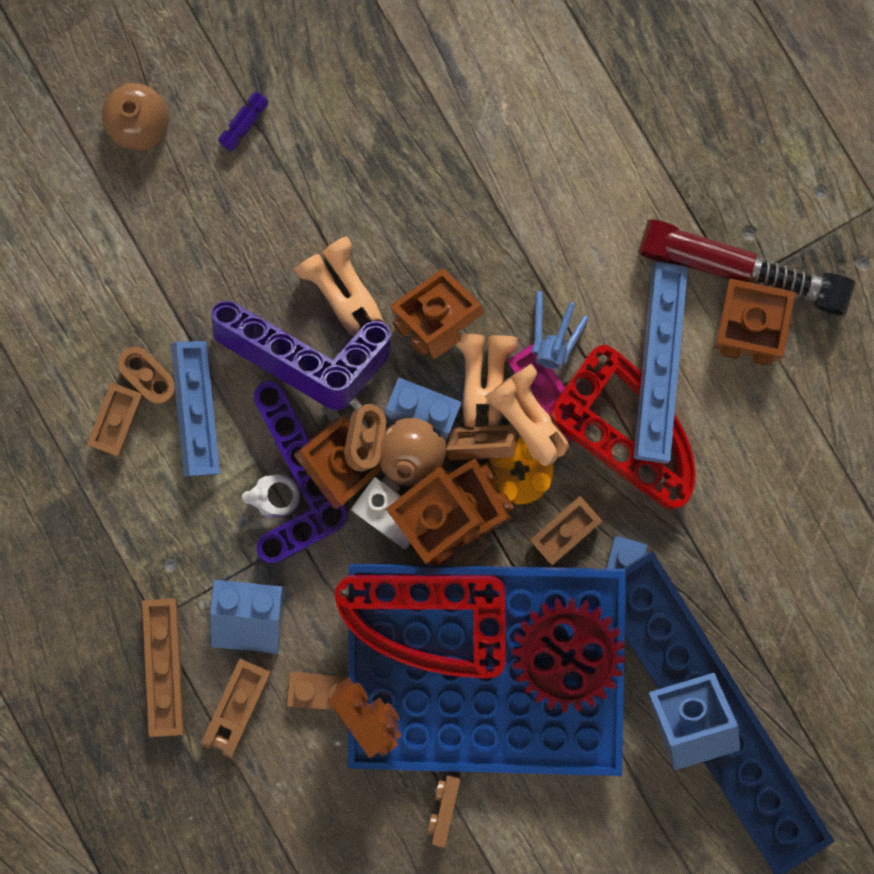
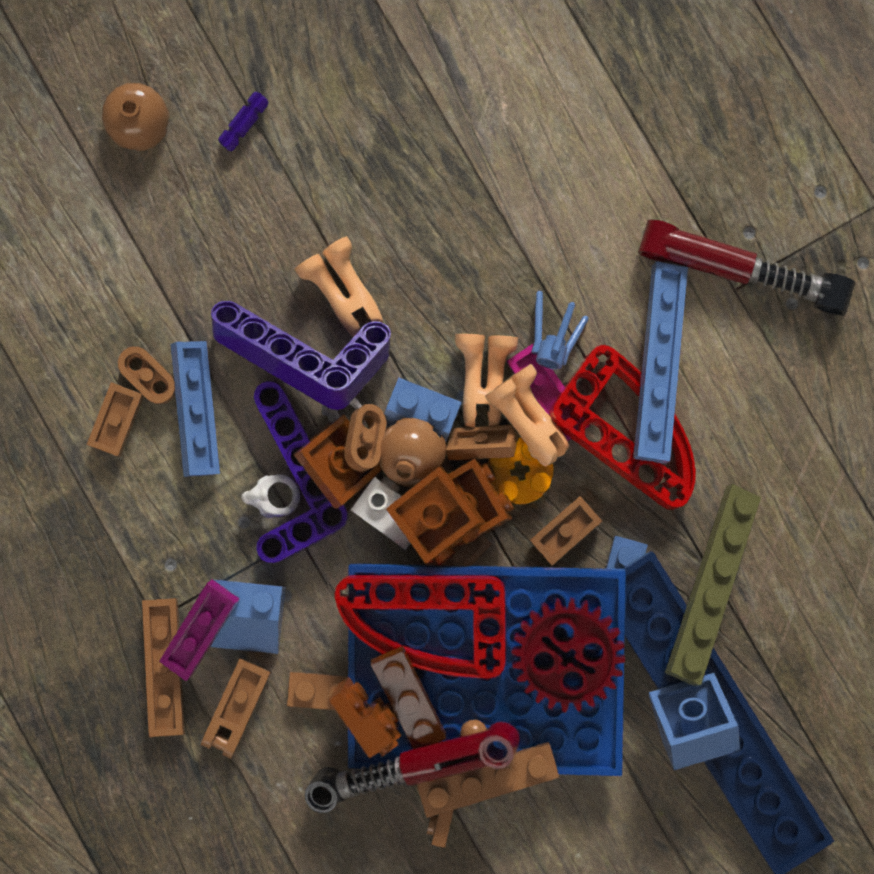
(199, 630): none -> magenta plate
(408, 698): none -> reddish brown plate
(416, 766): none -> piece
(435, 314): dark orange plate -> none
(526, 769): none -> medium nougat plate
(713, 585): none -> olive plate
(754, 322): dark orange plate -> none

